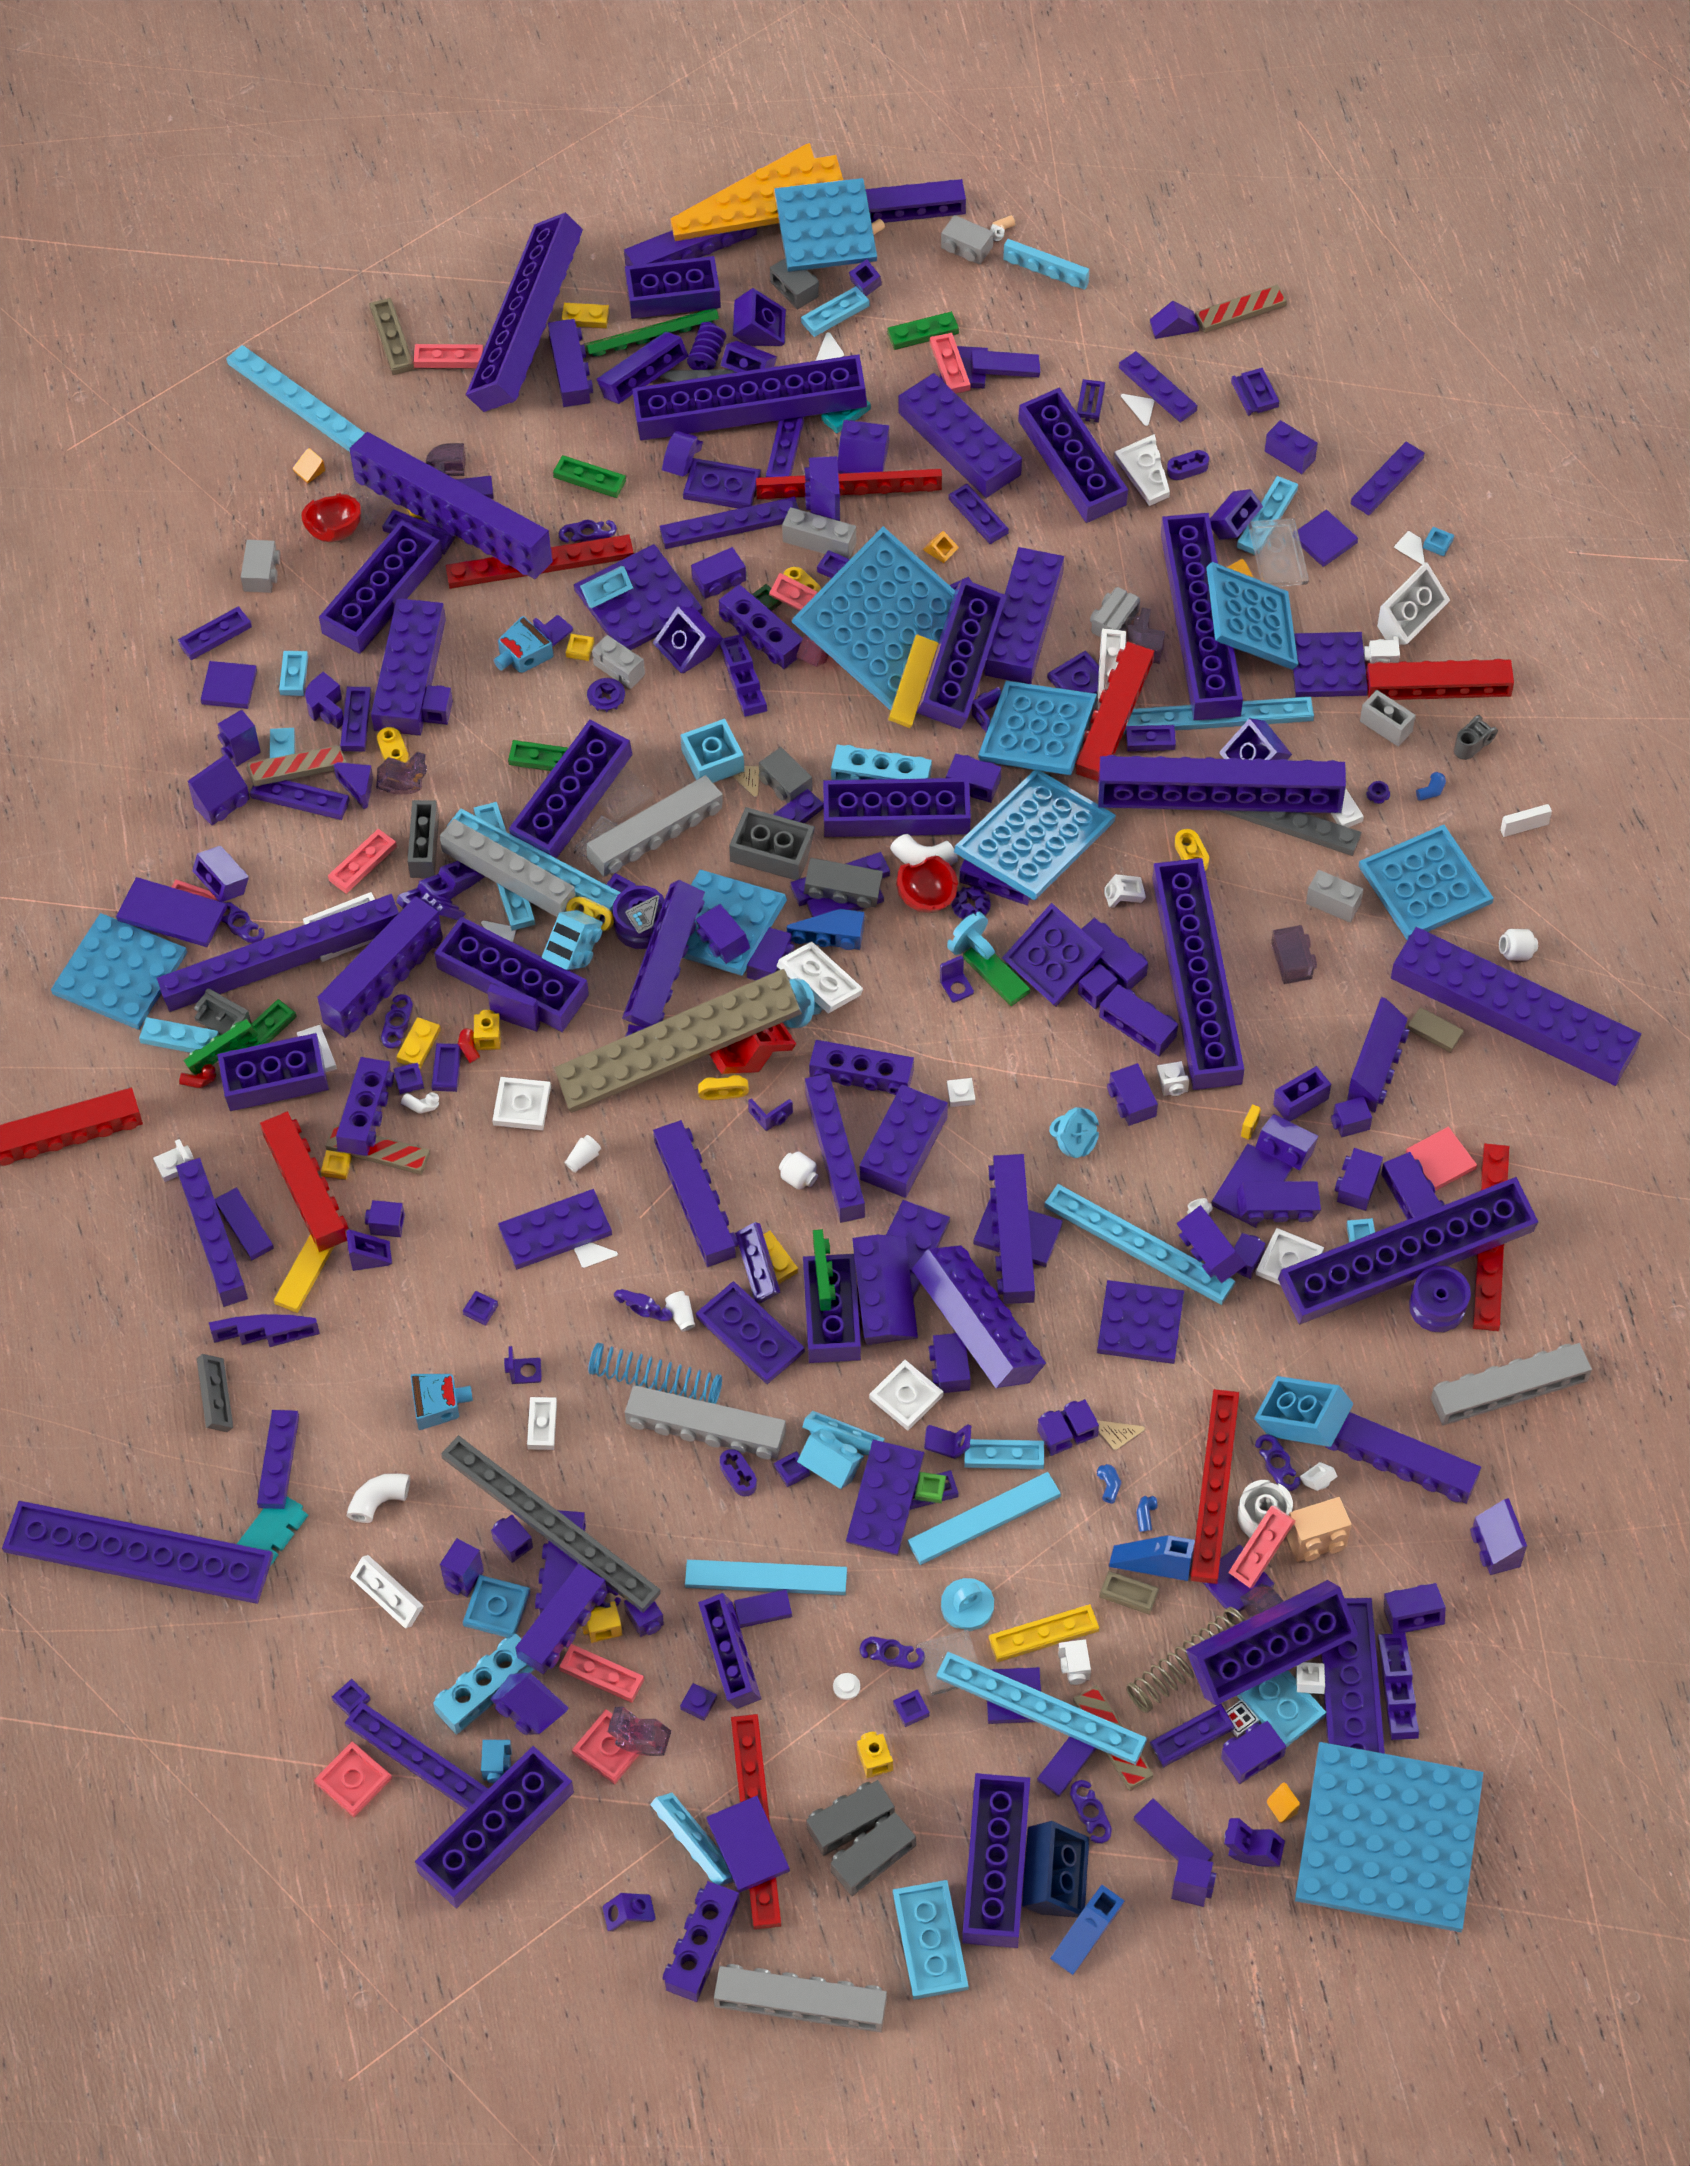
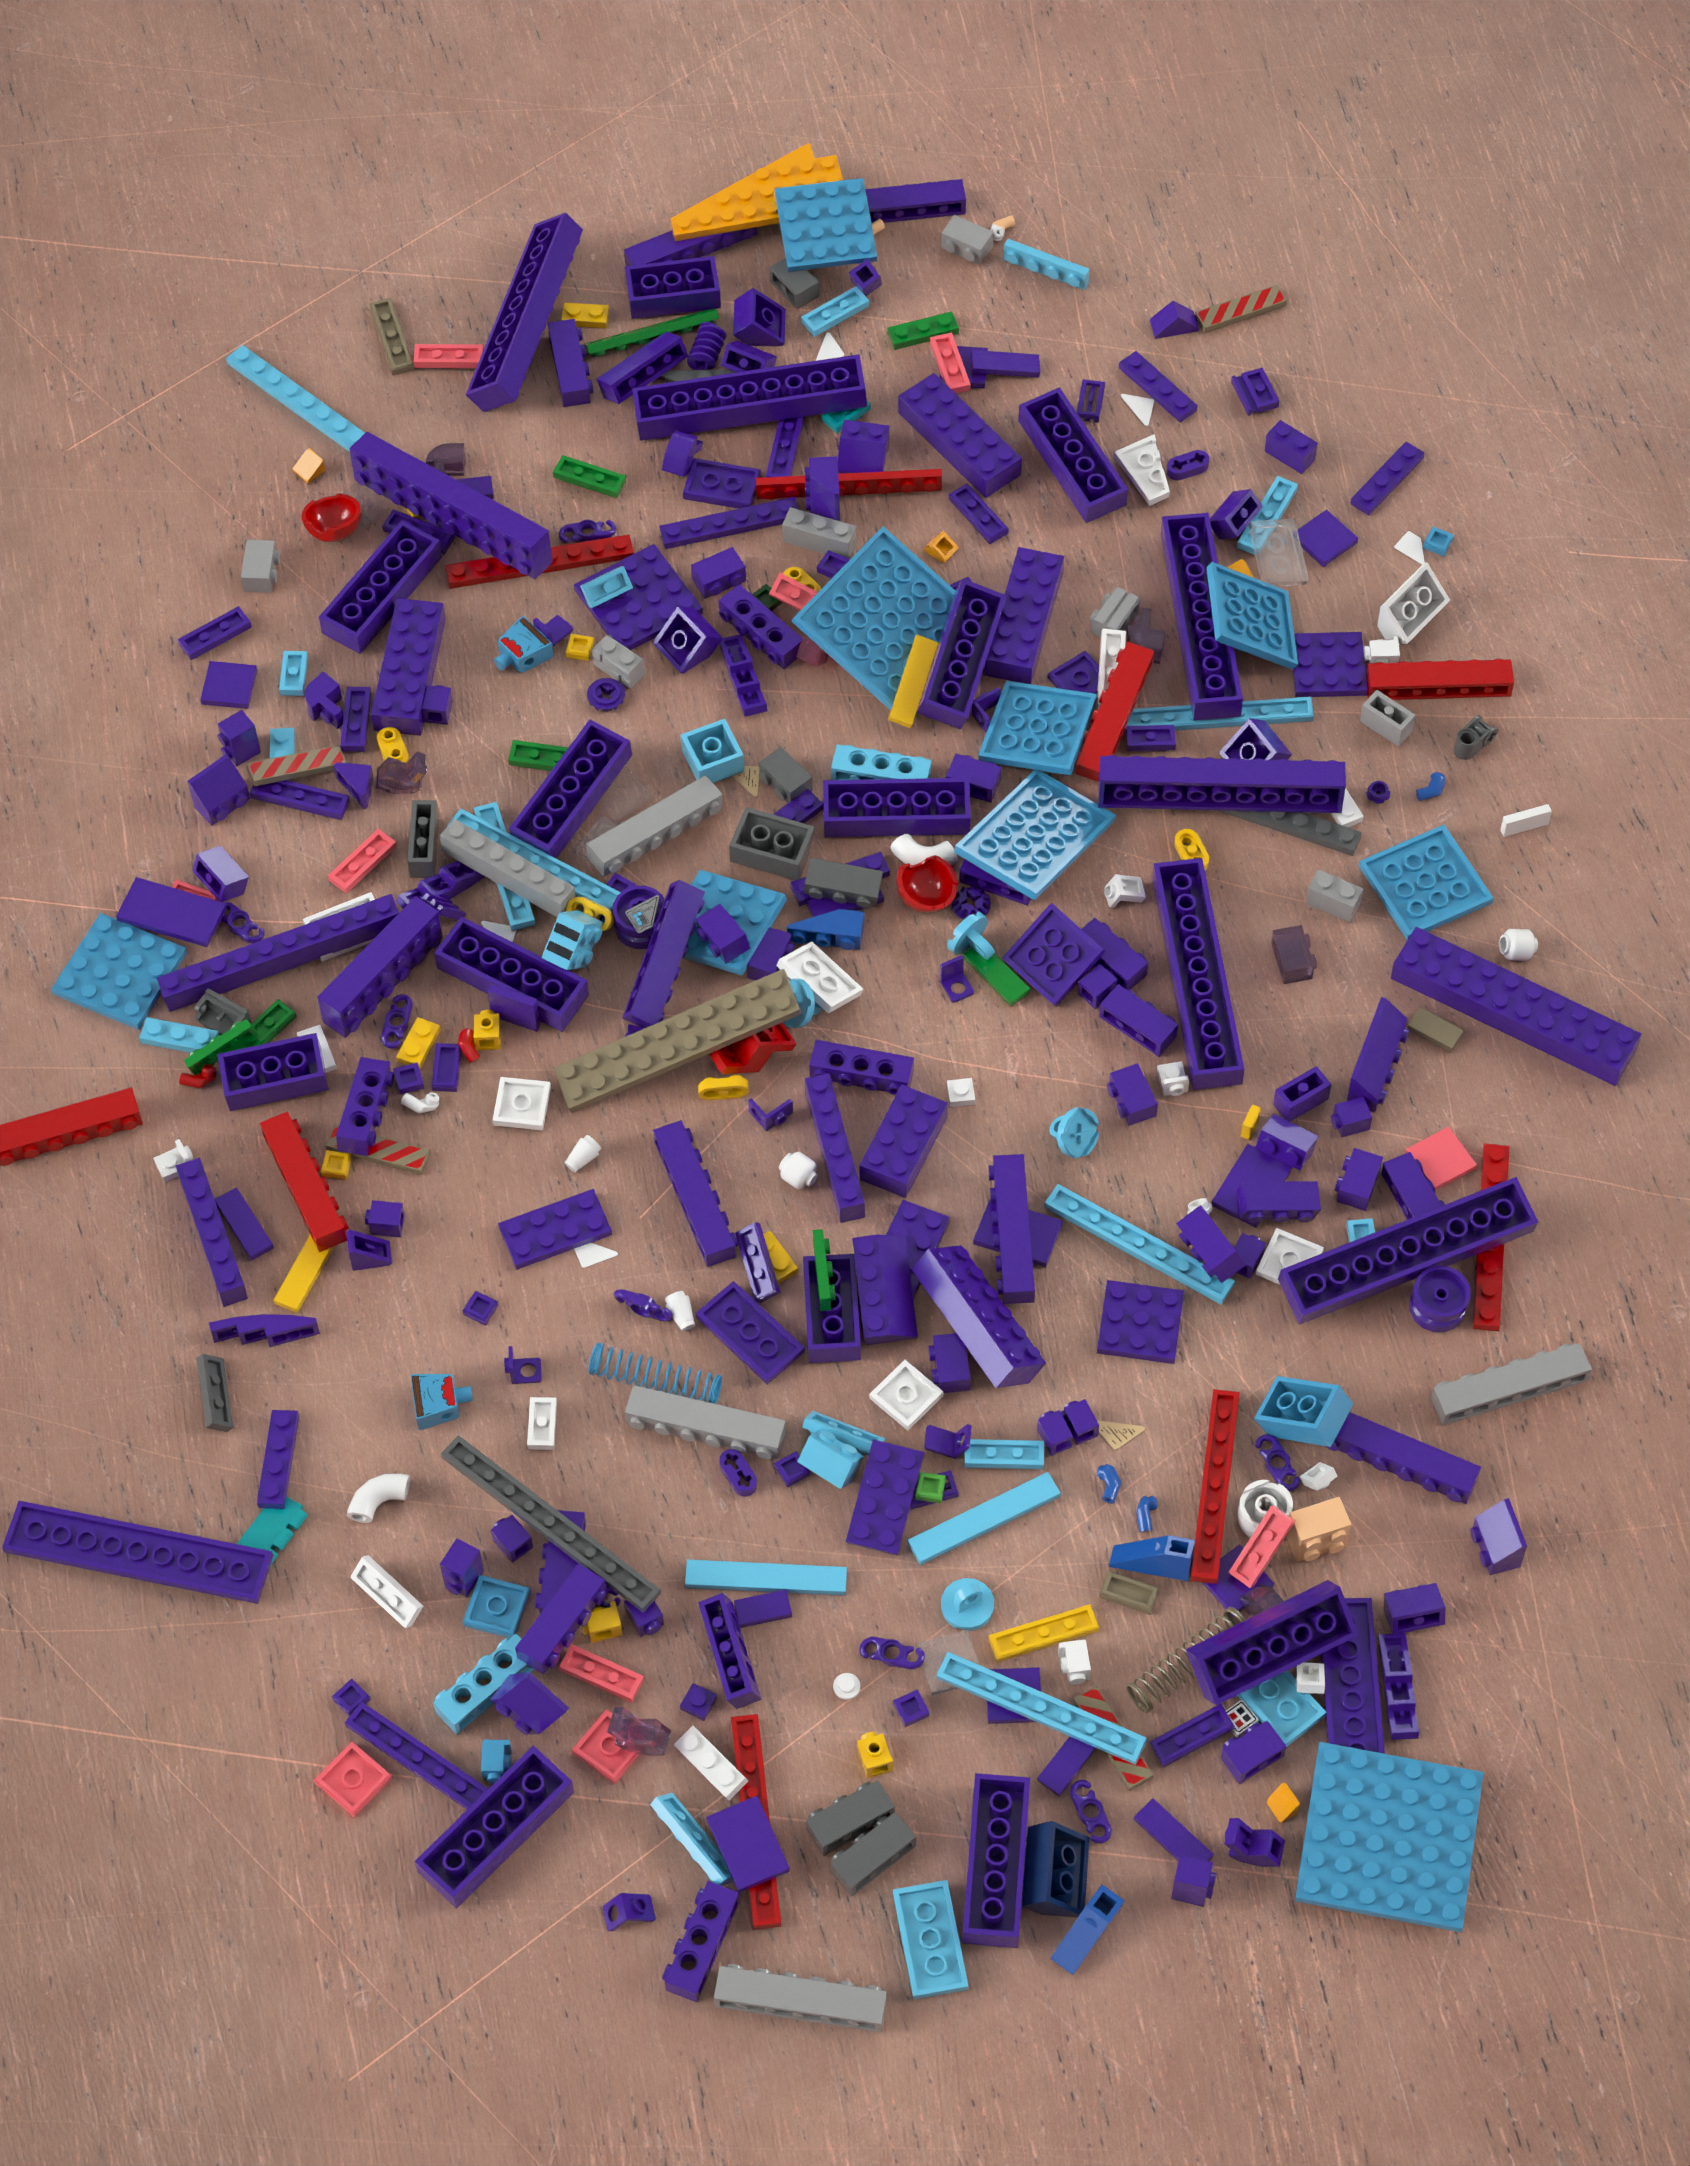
(711, 1763): none -> white plate

